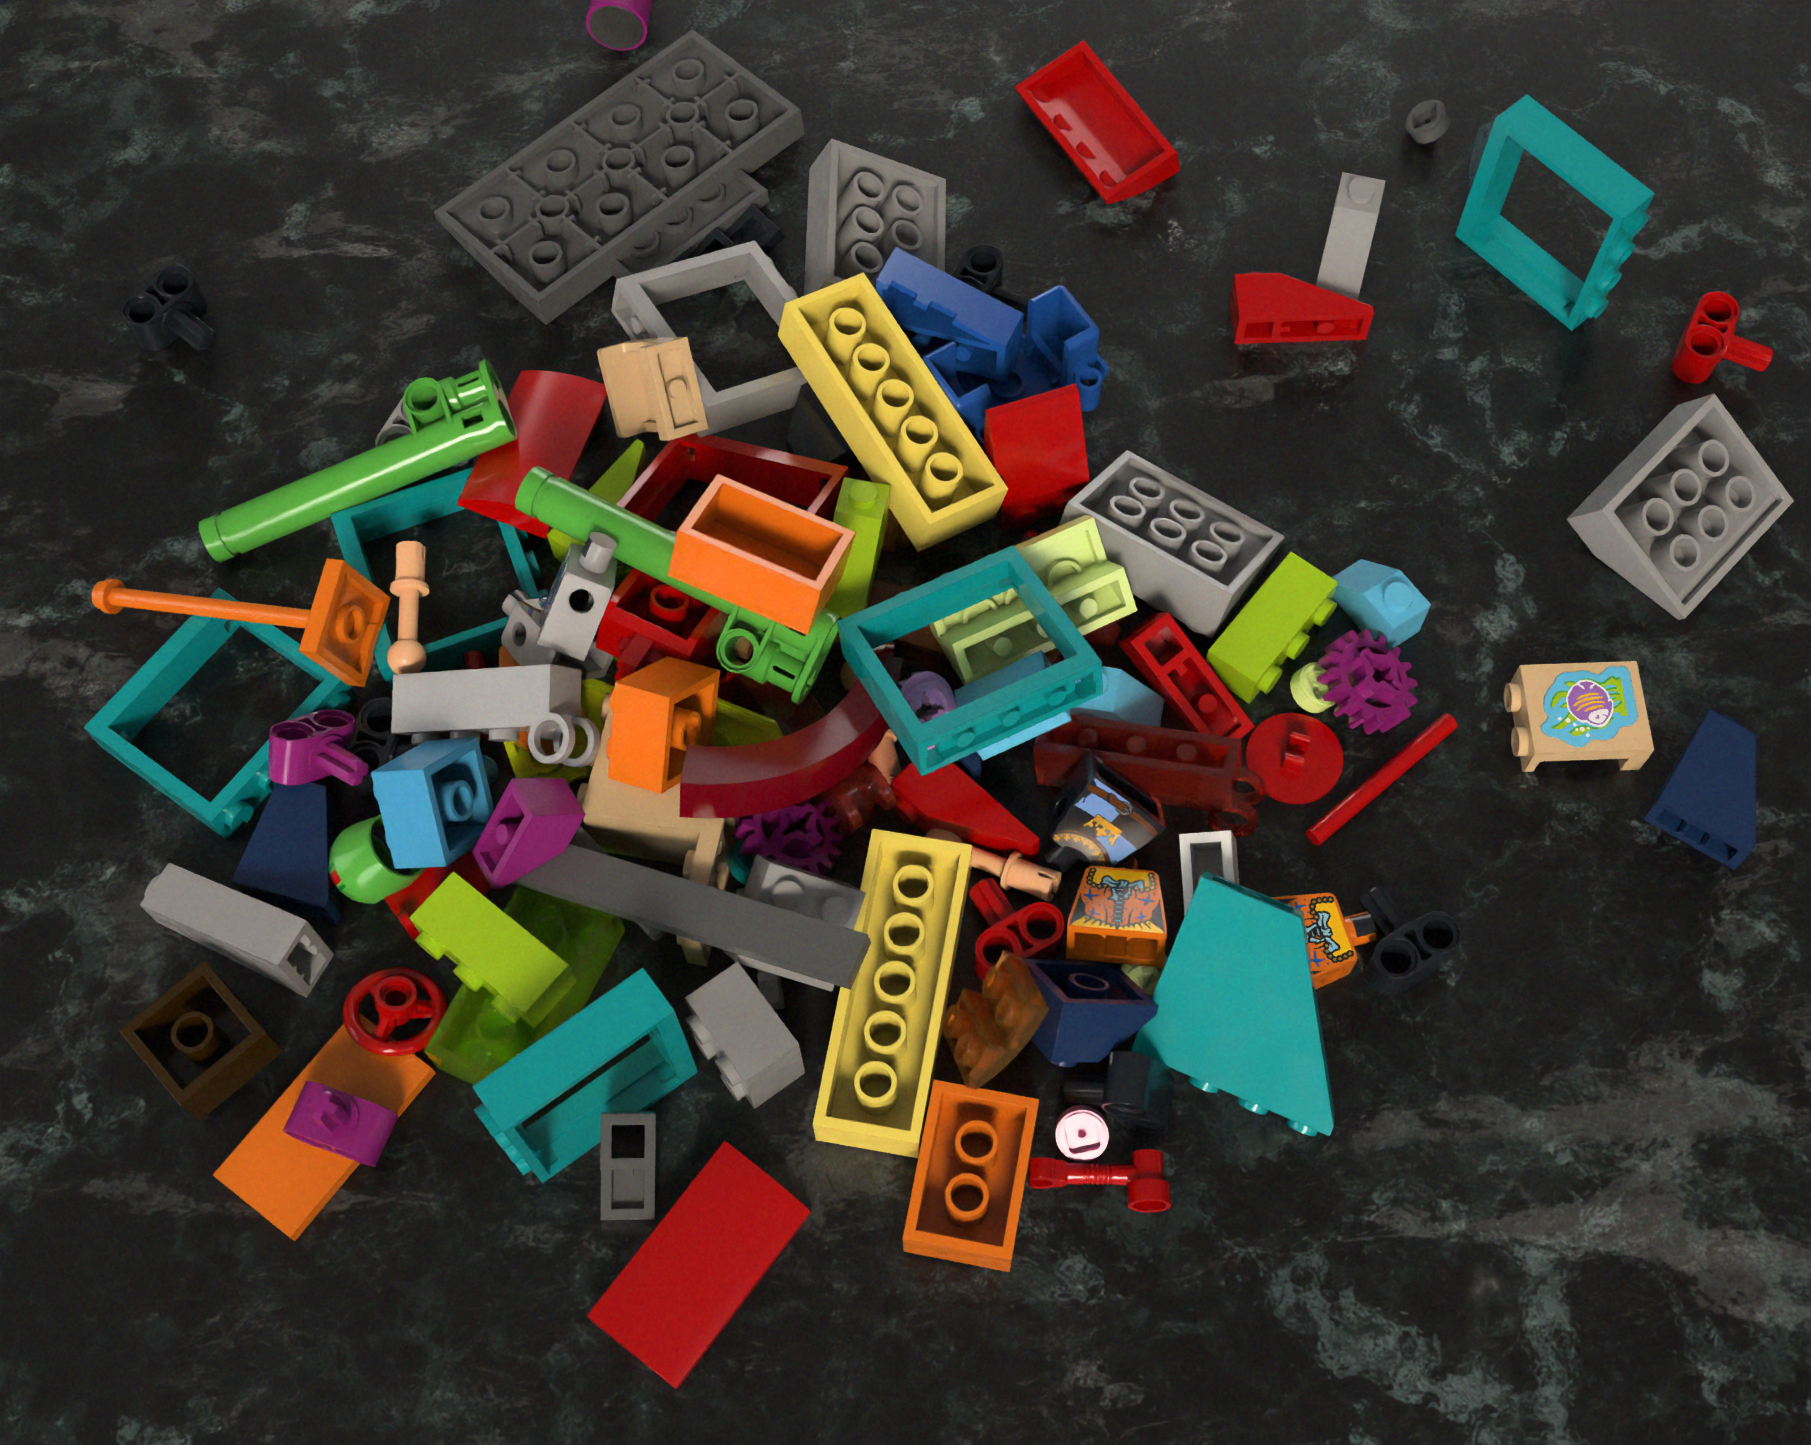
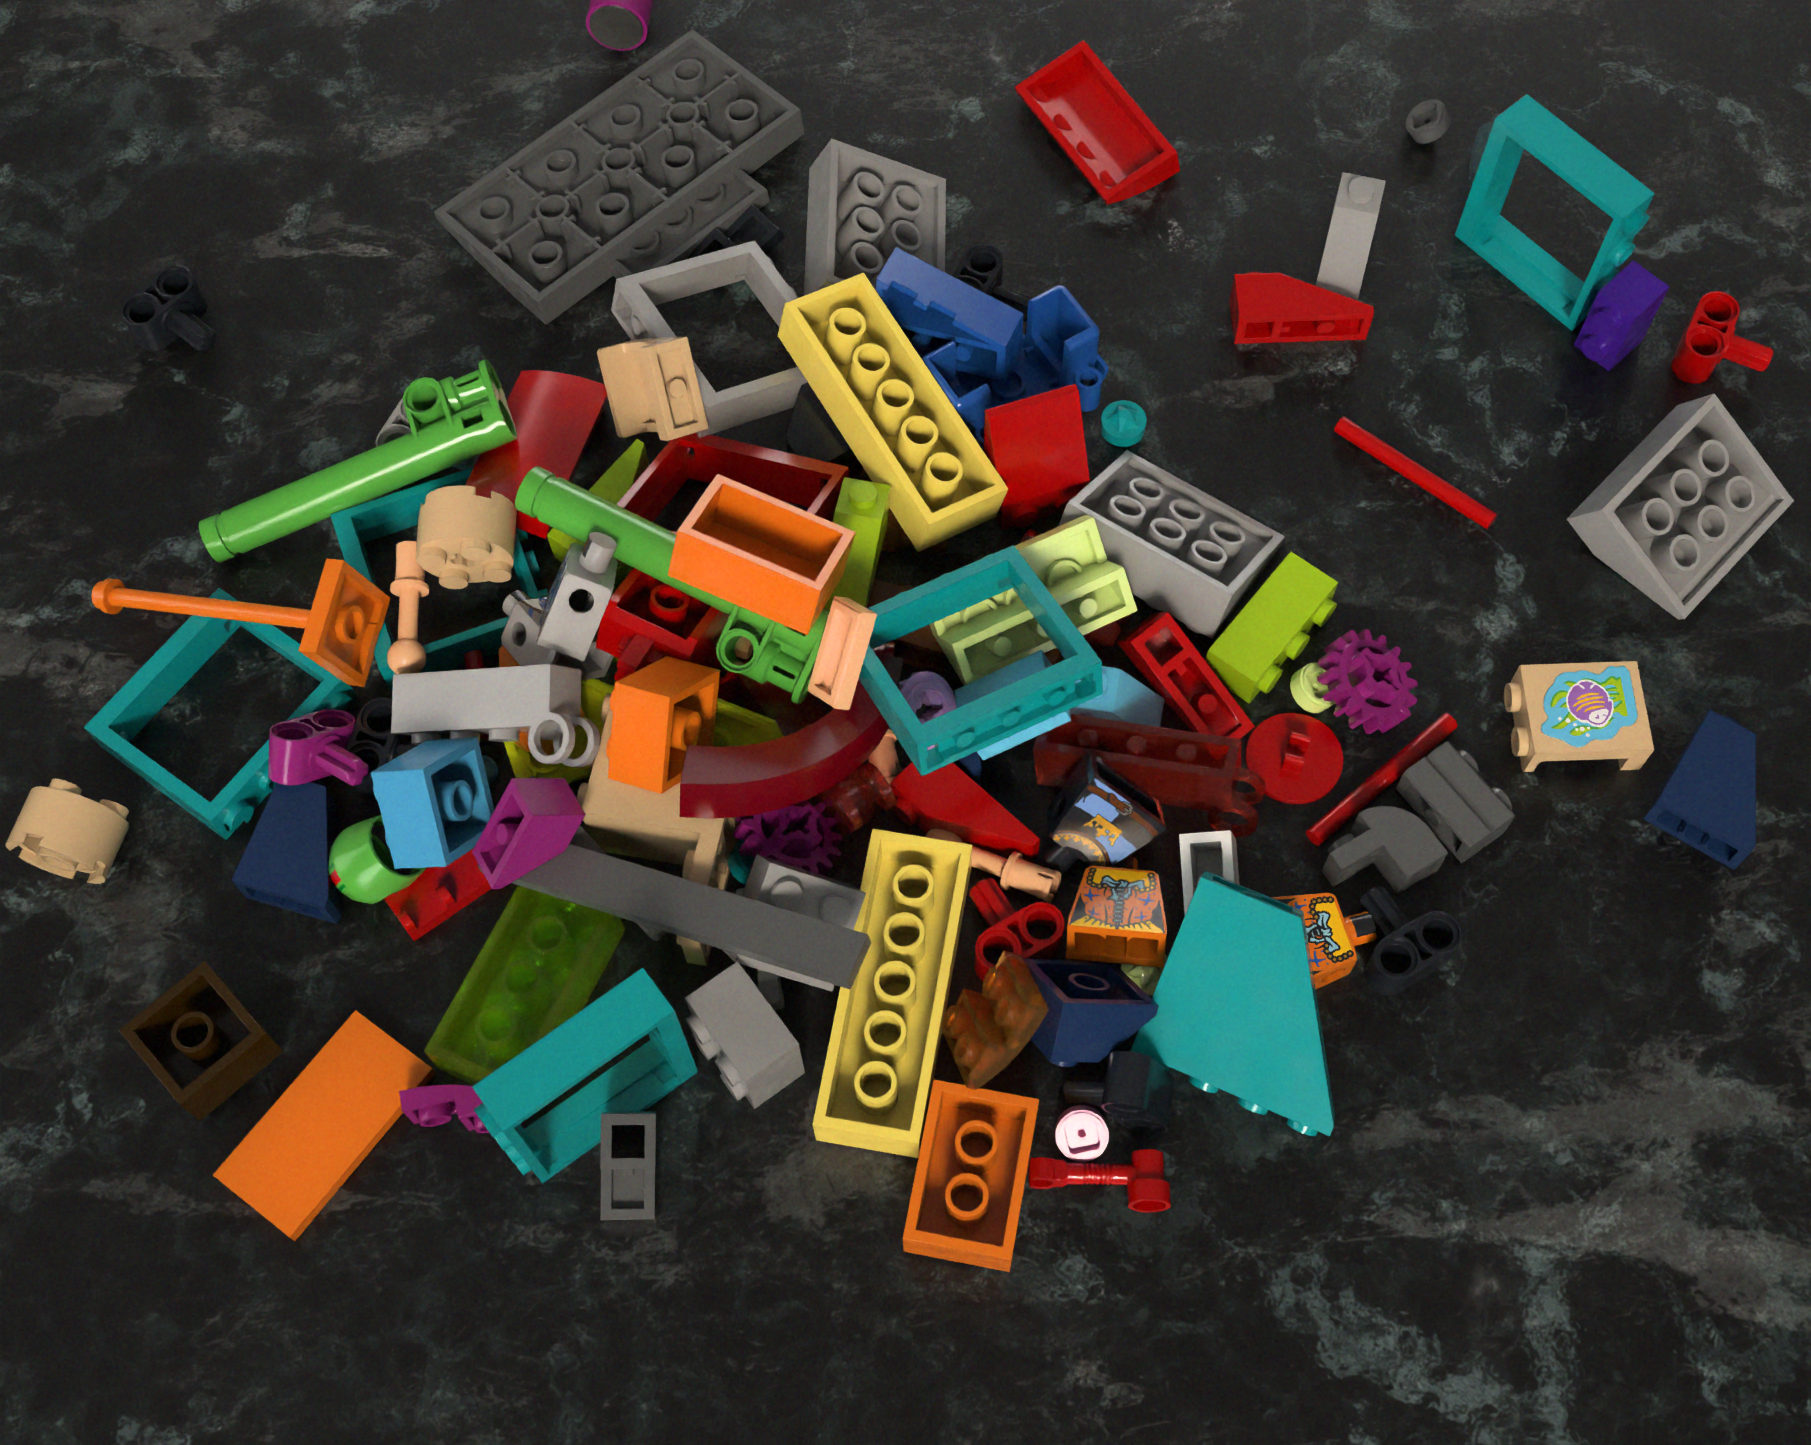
(69, 831): none -> tan brick
(238, 927): light grey slope -> none
(340, 1123): magenta beam -> none
(389, 988): red piece -> none
(437, 1103): none -> magenta slope
(466, 536): none -> tan brick
(492, 951): lime brick -> none
(699, 1265): red slope -> none
(841, 652): none -> light nougat tile
(1123, 423): none -> teal tile
(1381, 601): medium azure slope -> none
(1392, 840): none -> dark grey brick
(1415, 472): none -> red bar
(1456, 800): none -> dark grey brick
(1621, 315): none -> dark purple brick

